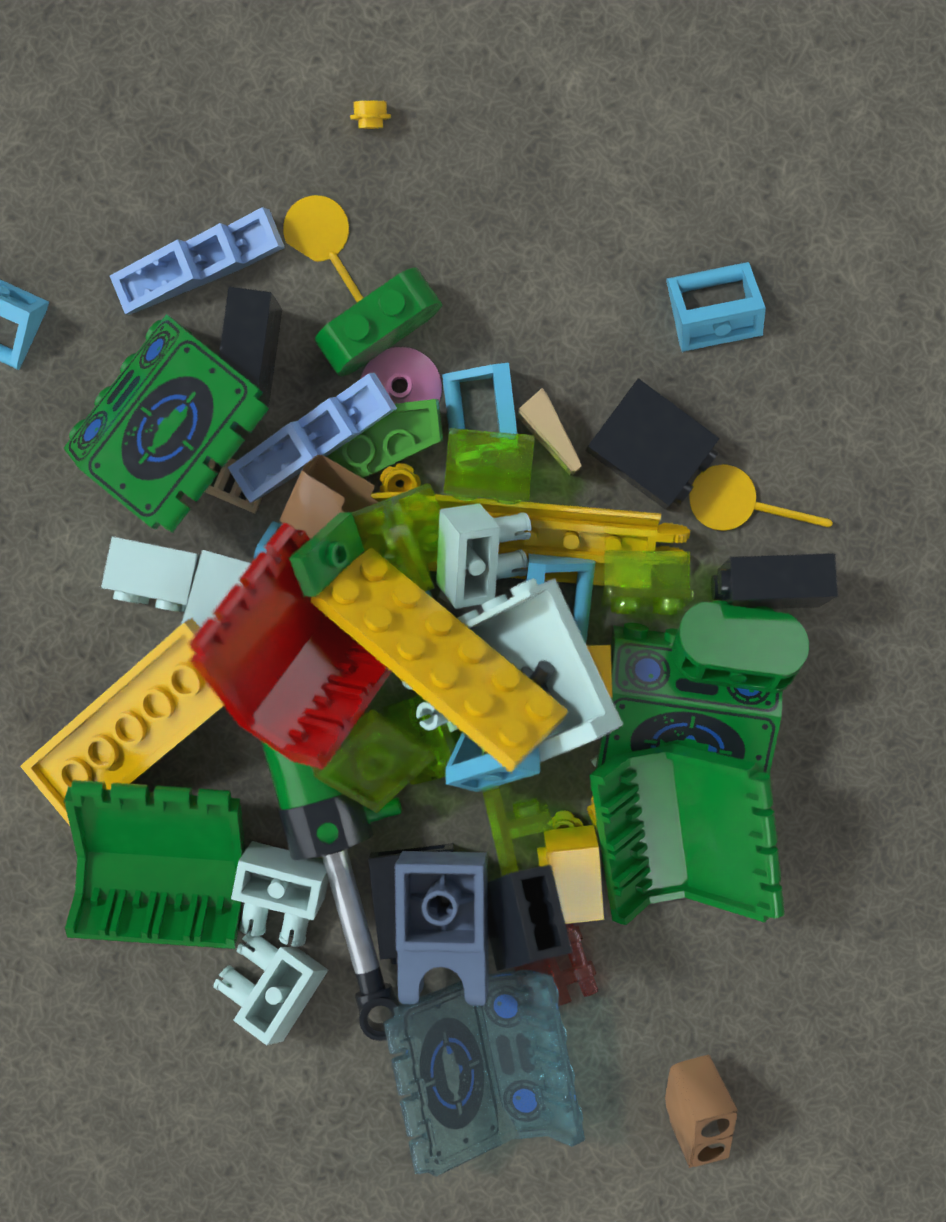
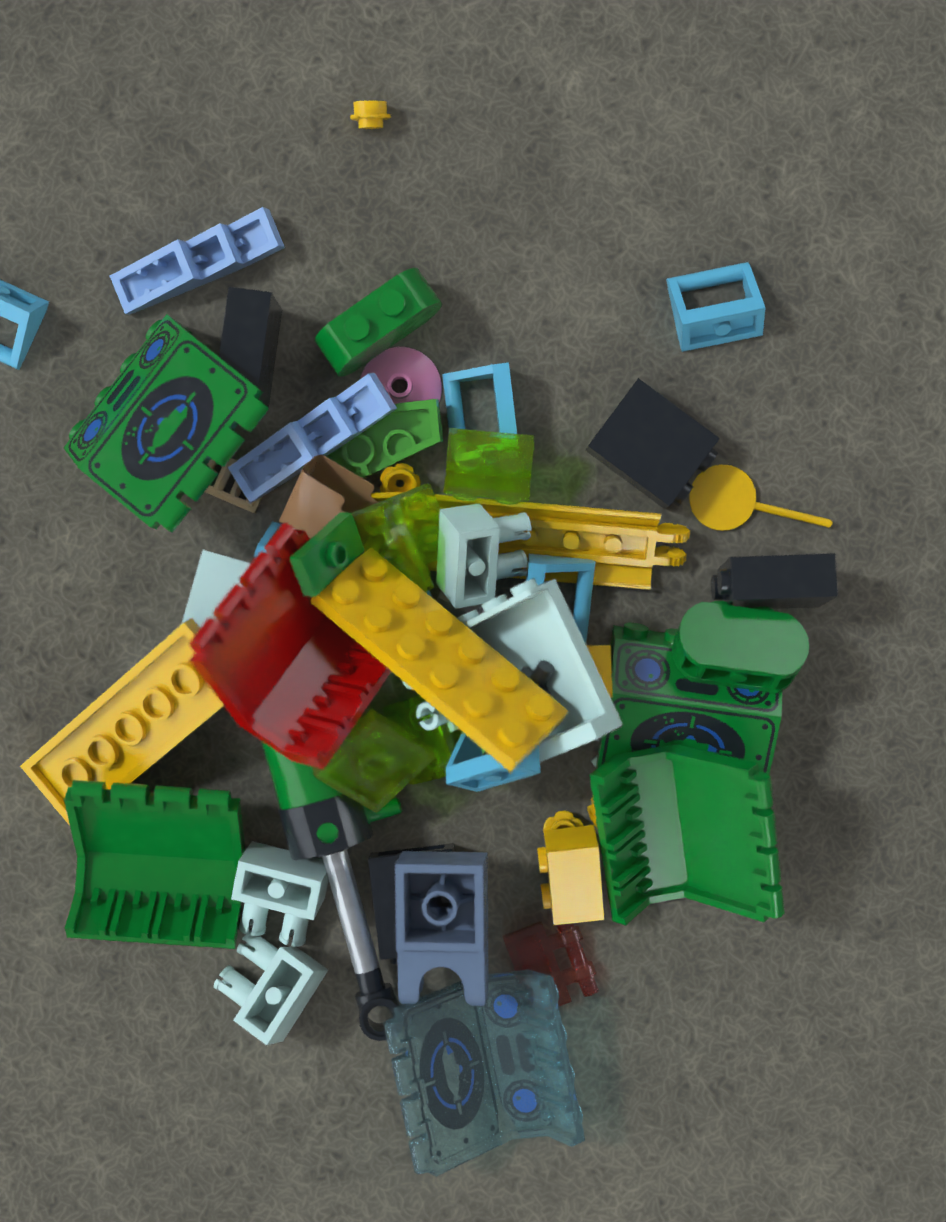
(150, 571): light aqua brick -> none
(320, 231): yellow piece -> none
(525, 819): clear neon green bracket -> none
(526, 918): black brick -> none
(546, 426): tan slope -> none
(647, 580): clear neon green bracket -> none
(699, 1094): medium nougat piece -> none

